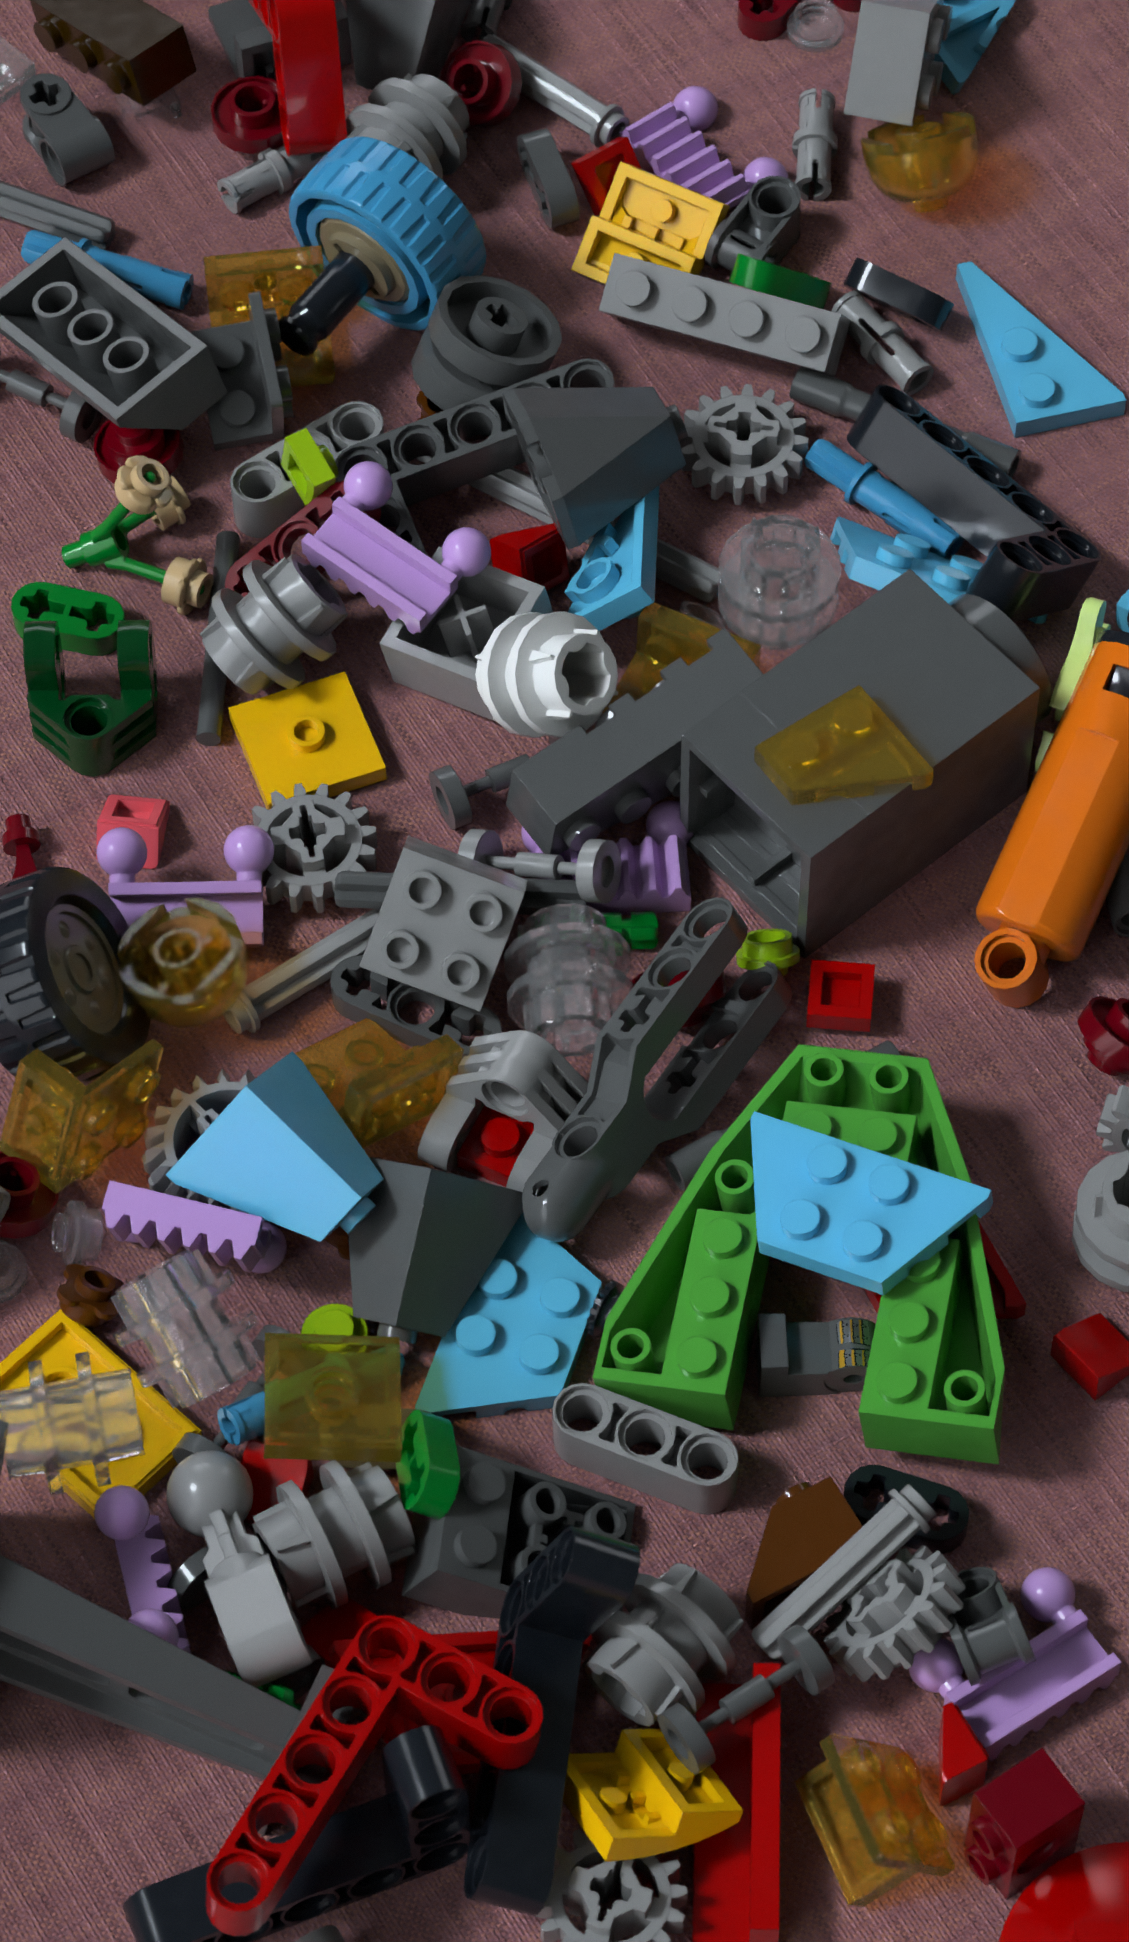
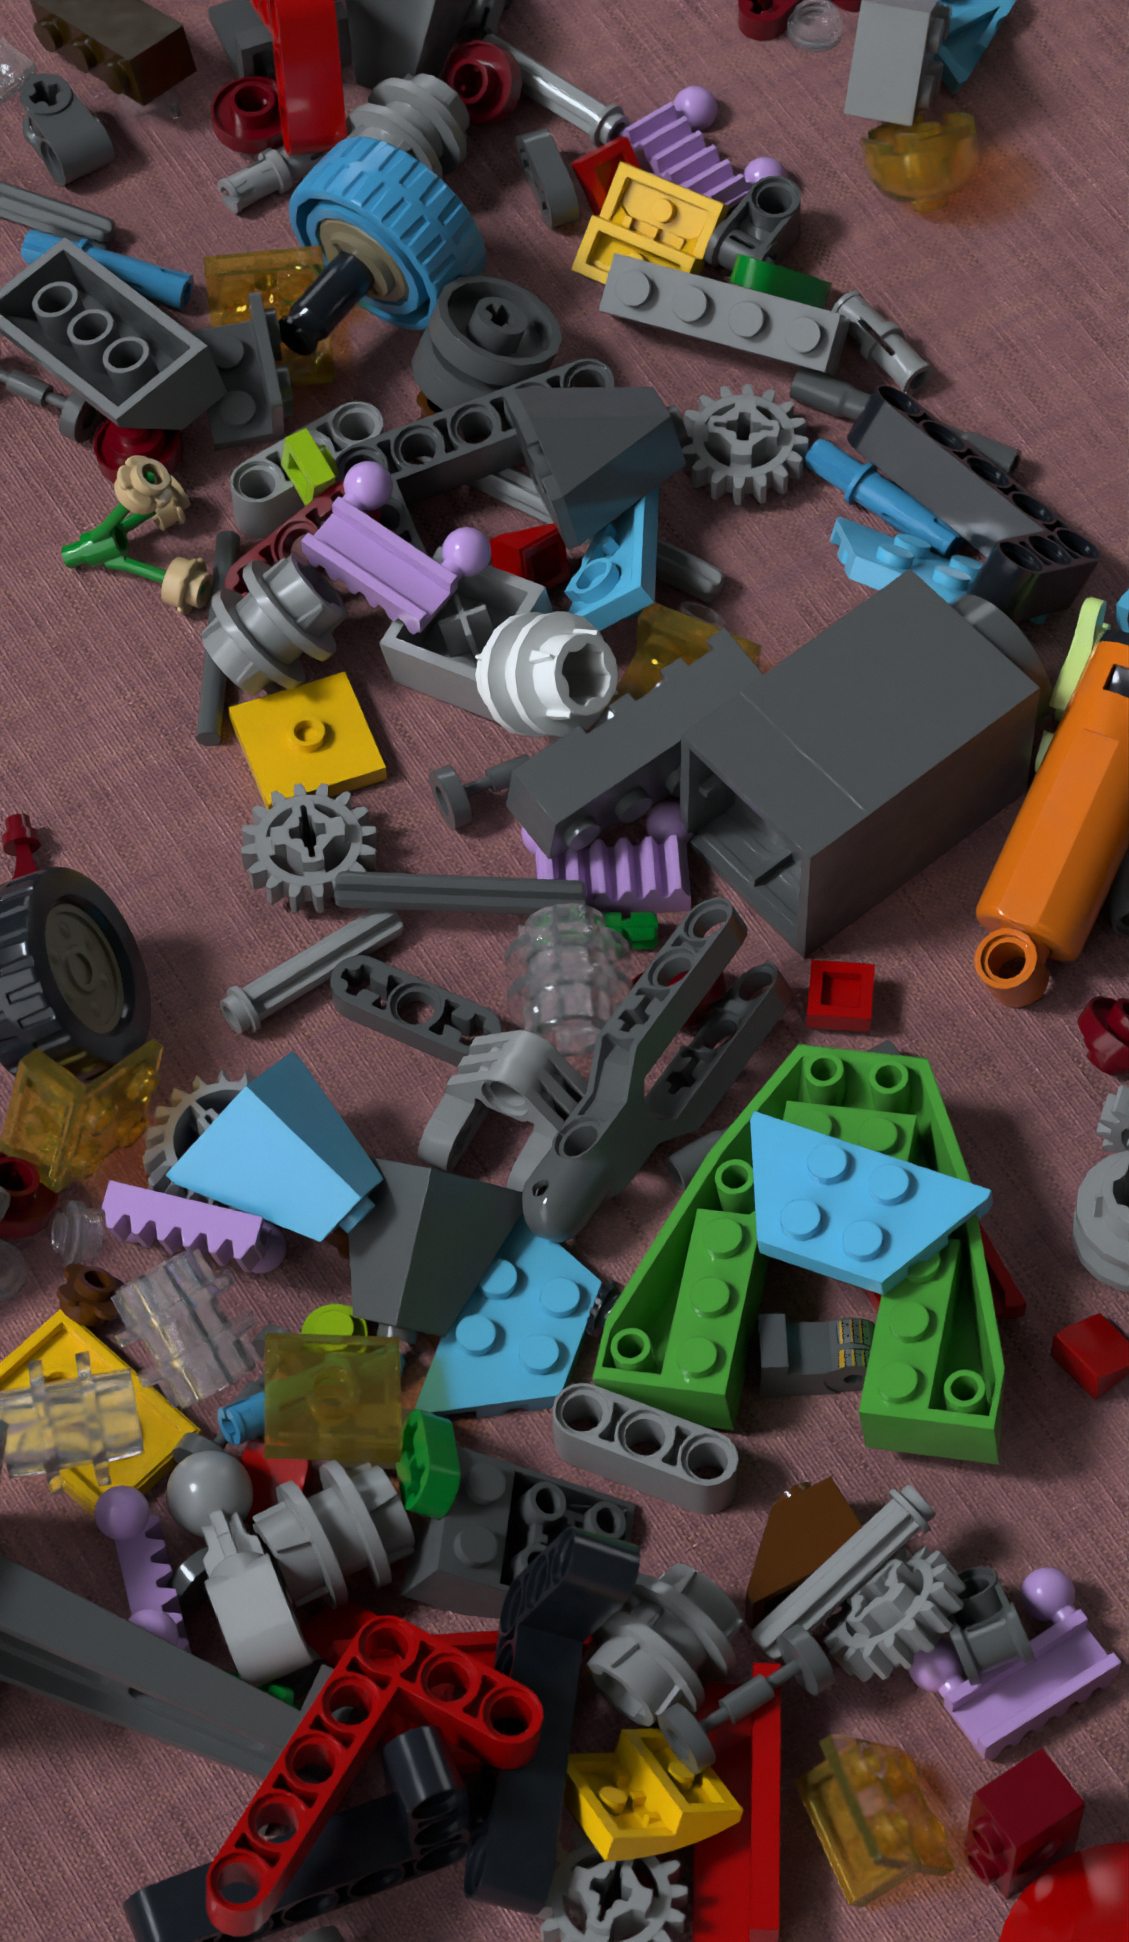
(74, 612): green beam -> none
(91, 730): dark green piece -> none
(140, 814): coral slope -> none
(184, 963): clear yellow cylinder -> none
(246, 850): lavender gear -> none
(377, 1081): clear yellow bracket -> none
(444, 923): light grey brick -> none
(493, 1145): red plate -> none
(595, 871): light grey wheel -> none
(768, 945): lime plate -> none
(779, 582): clear piece -> none
(815, 144): light grey pin -> none
(841, 753): clear yellow wing -> none
(898, 294): black beam -> none
(935, 1494): black beam -> none
(961, 1756): red slope -> none
(1034, 371): medium azure wing -> none

